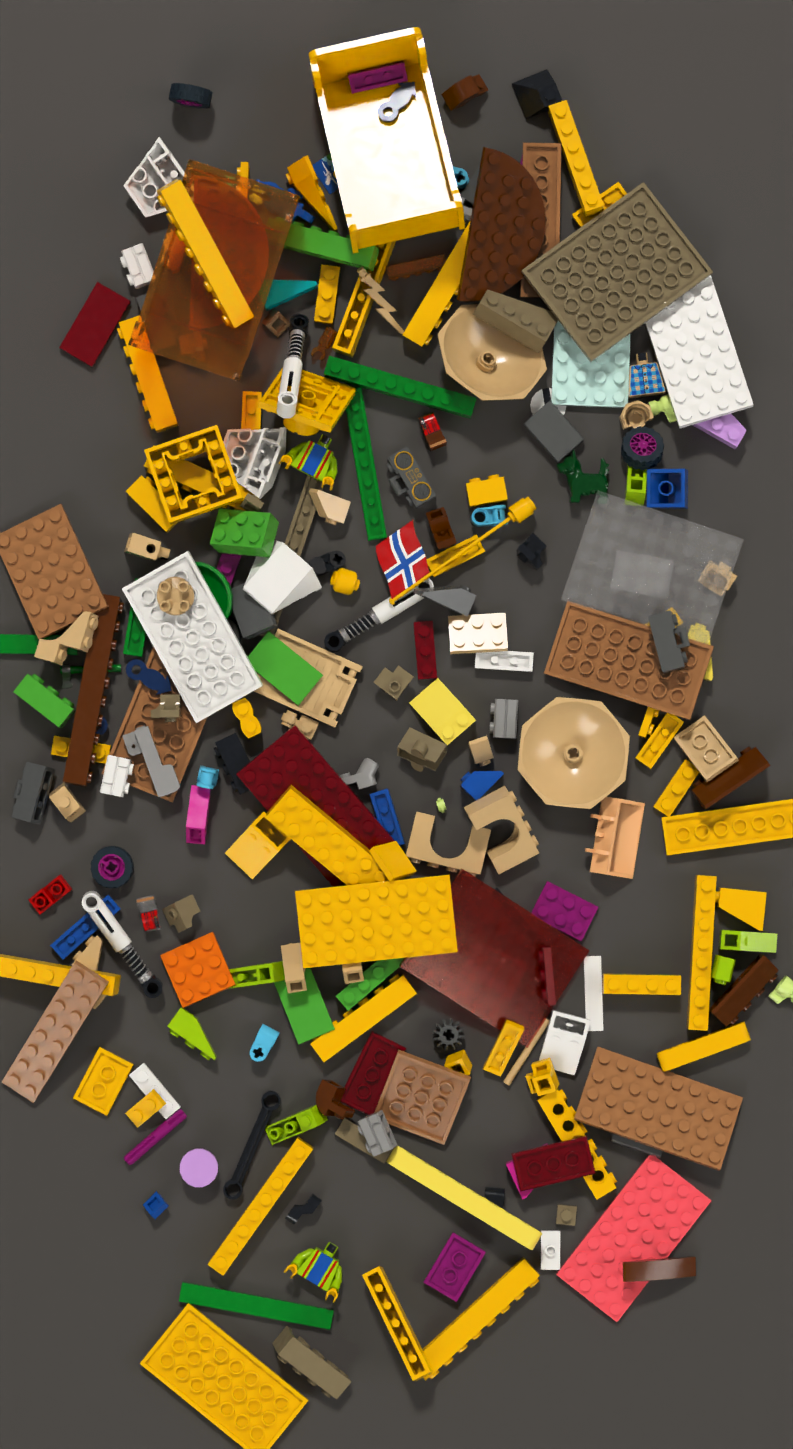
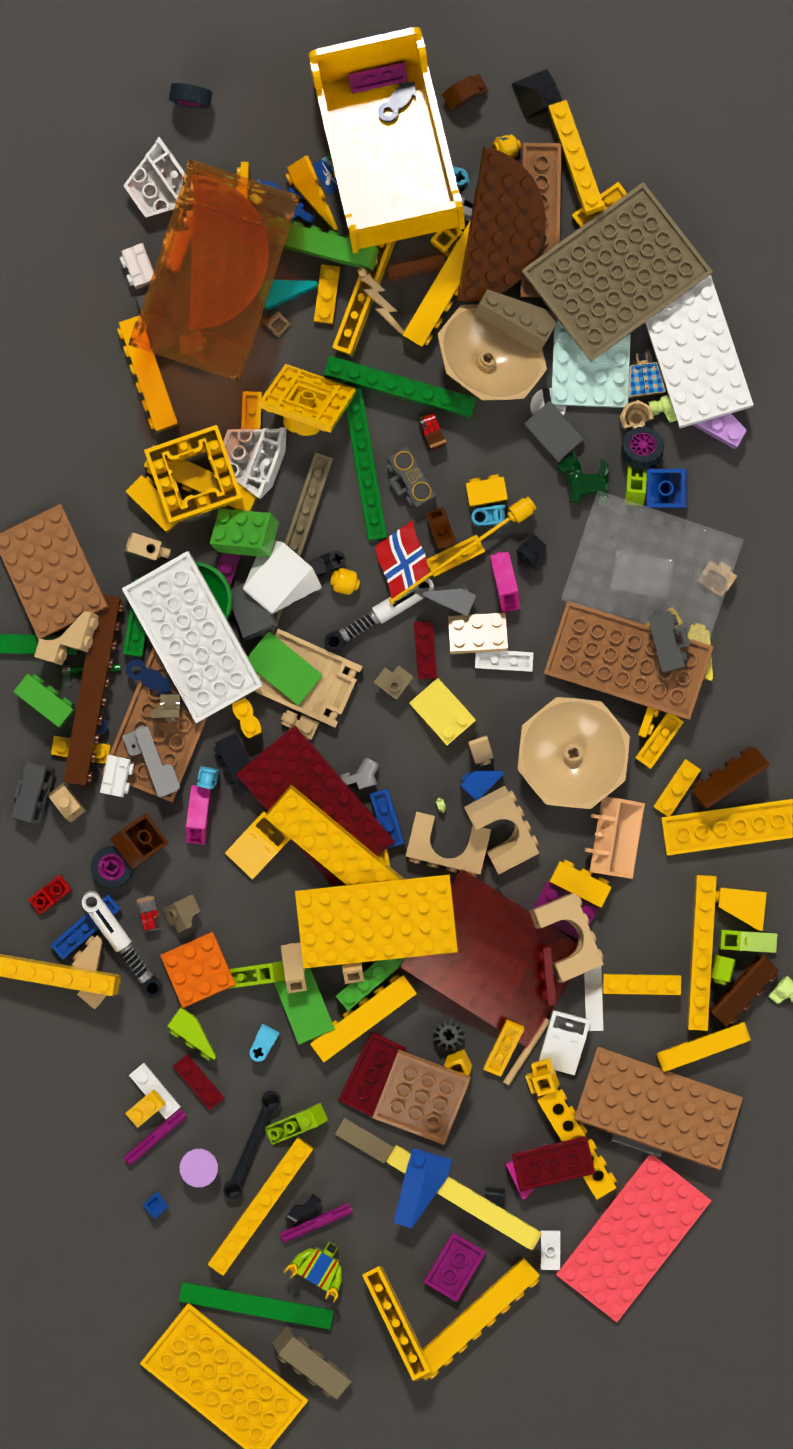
(55, 1031): medium nougat plate -> none
(95, 324): dark red tile -> none
(103, 1081): yellow tile -> none
(139, 841): none -> reddish brown brick
(175, 596): tan dish -> none
(198, 1081): none -> dark red plate
(204, 253): yellow brick -> none
(252, 503): dark tan plate -> none
(292, 367): piece -> none
(314, 460): torso -> none
(316, 1222): none -> magenta axle
(325, 342): clear orange bar -> none
(328, 1100): reddish brown brick -> none
(329, 506): tan slope -> none
(377, 1133): light grey brick -> none
(392, 861): yellow tile -> none
(421, 750): dark tan piece -> none
(421, 1182): none -> blue wedge
(446, 240): none -> yellow brick
(505, 582): none -> dark pink slope
(505, 718): light grey brick -> none
(507, 144): none -> yellow head
(566, 1214): dark tan plate -> none
(580, 883): none -> yellow brick
(586, 954): none -> tan arch
(659, 1269): reddish brown slope -> none
(705, 748): tan plate -> none

